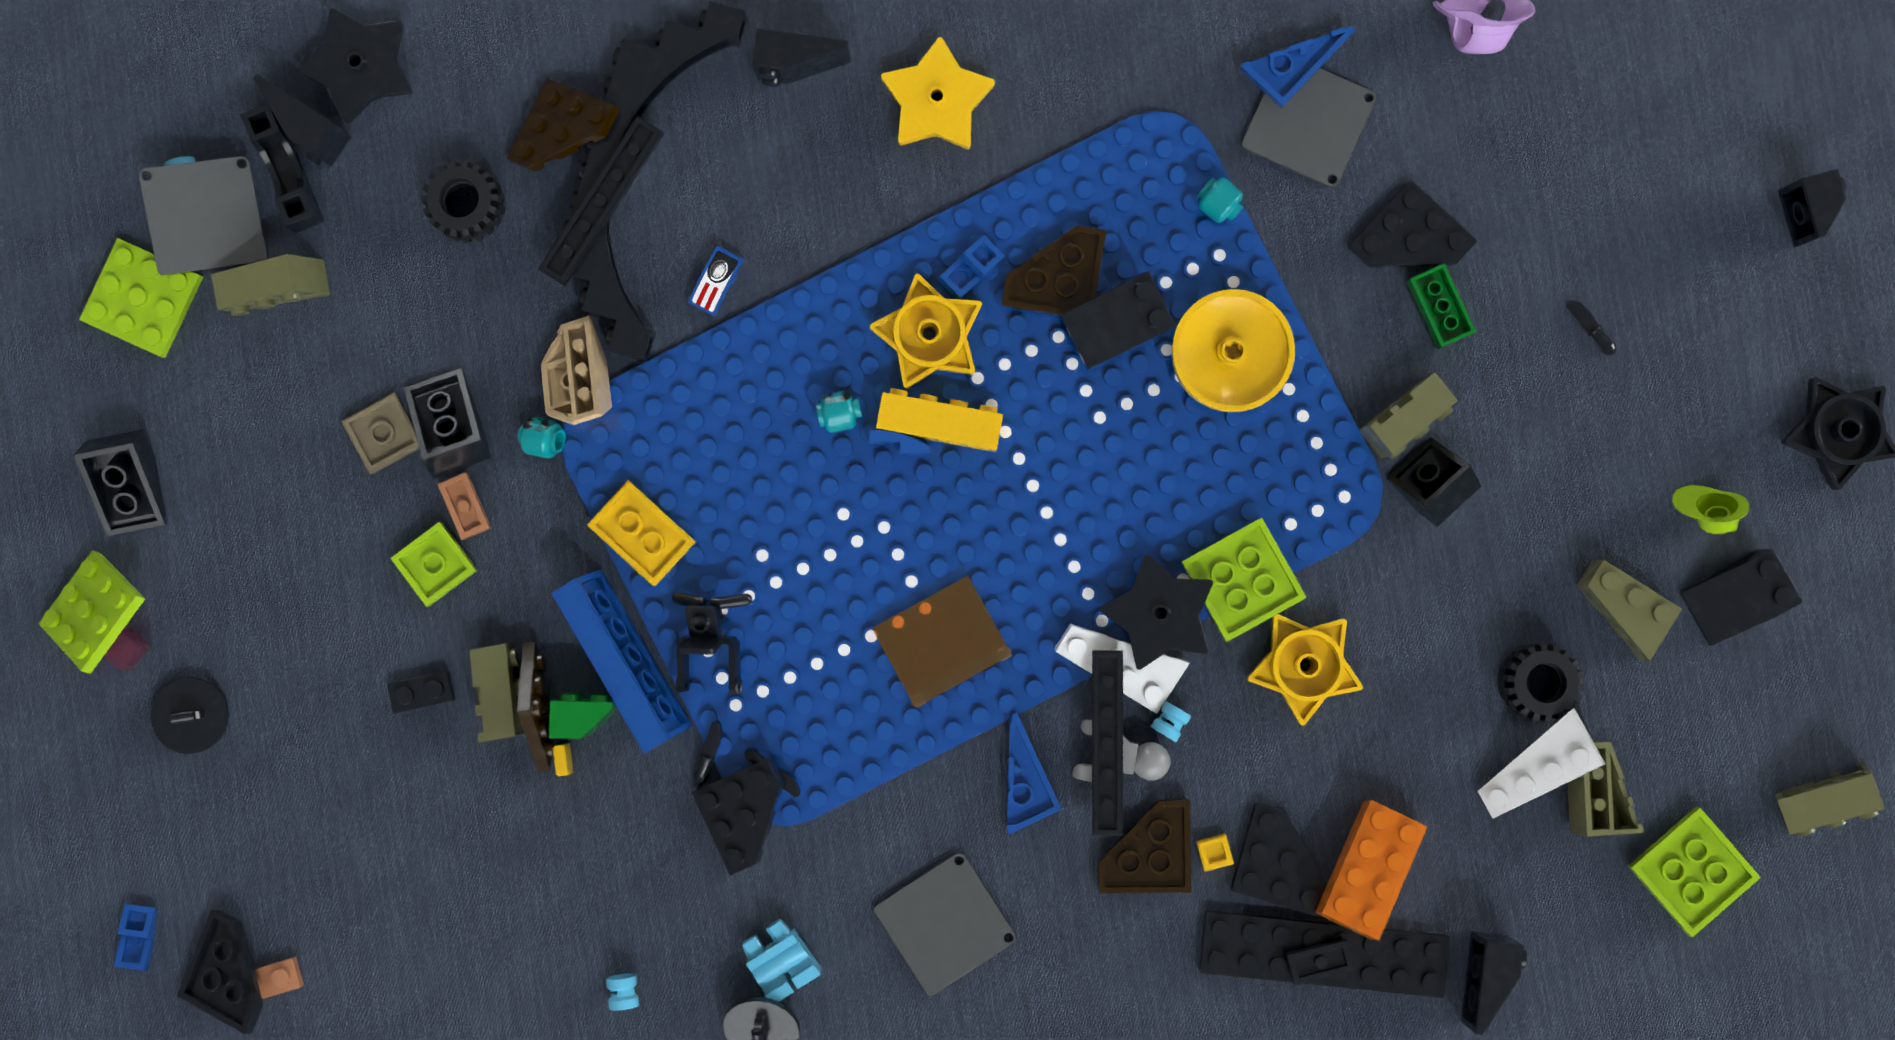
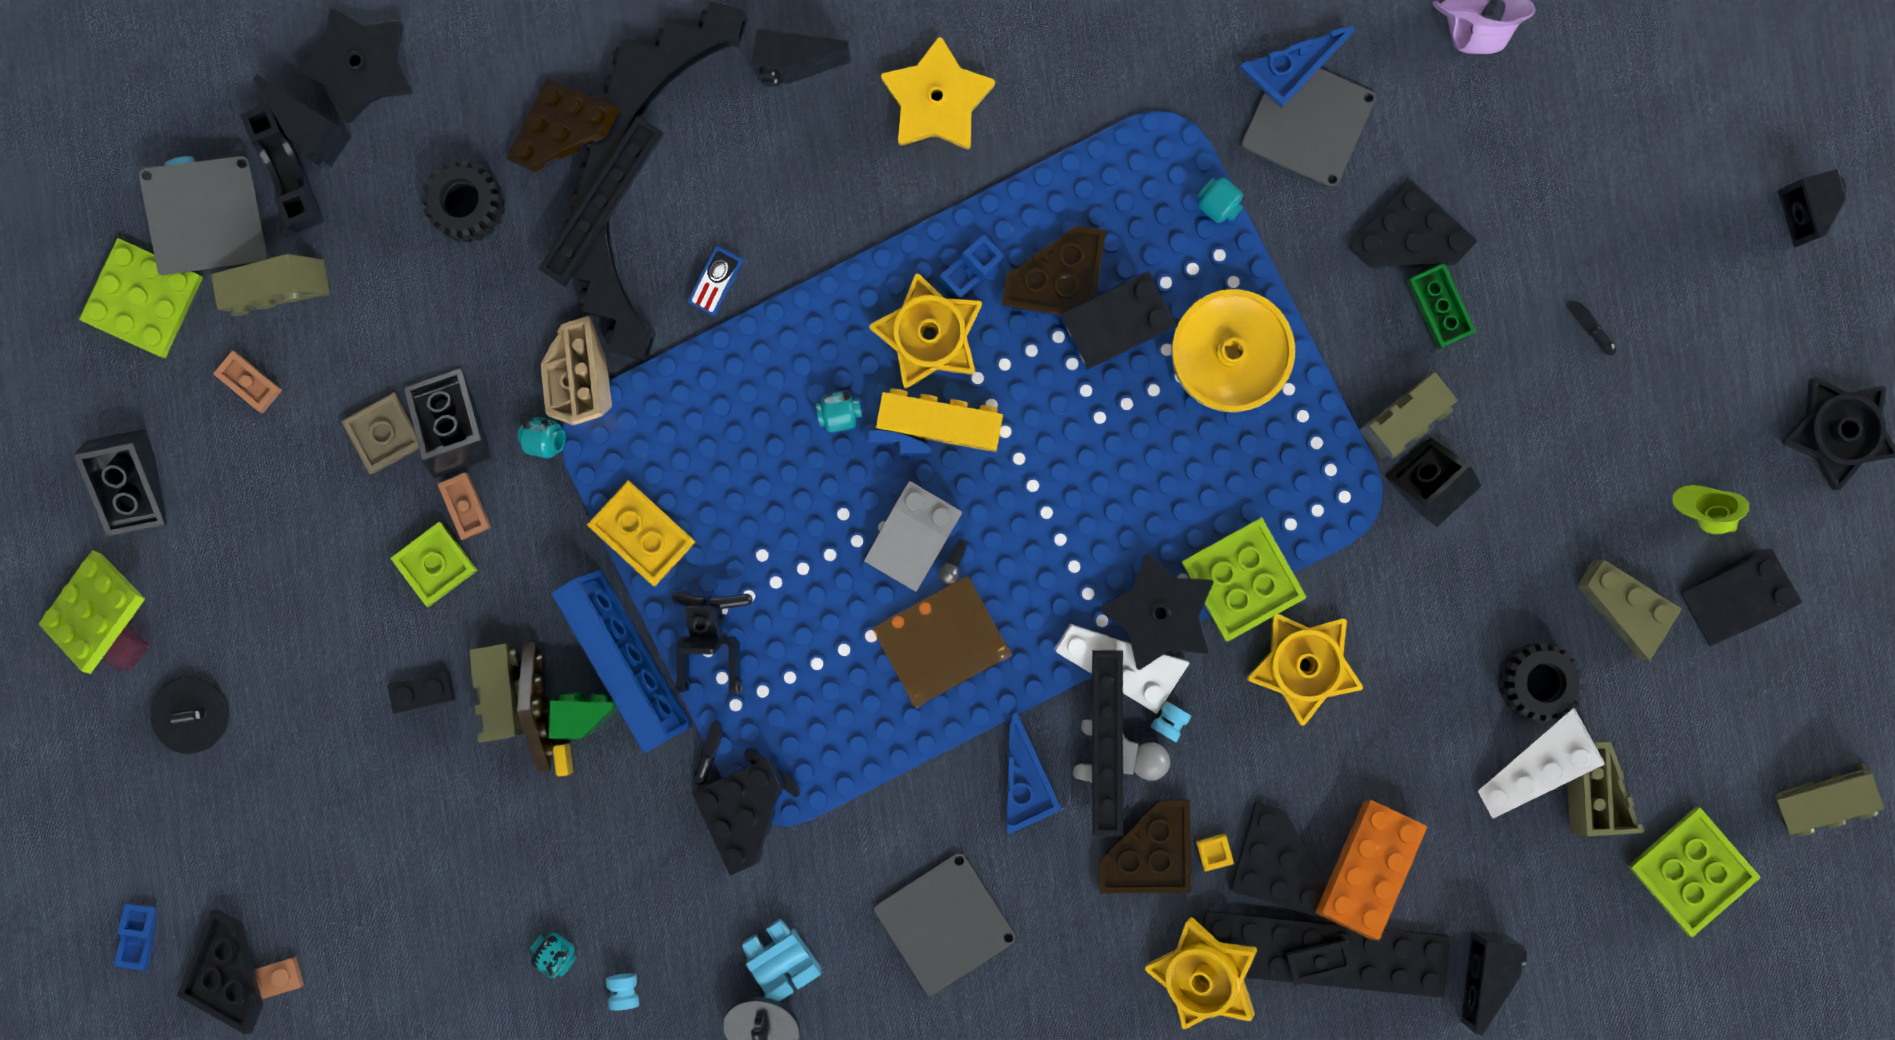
(247, 382): none -> nougat plate
(552, 955): none -> teal head
(913, 536): none -> light grey slope
(949, 571): none -> piece
(1205, 976): none -> yellow plate

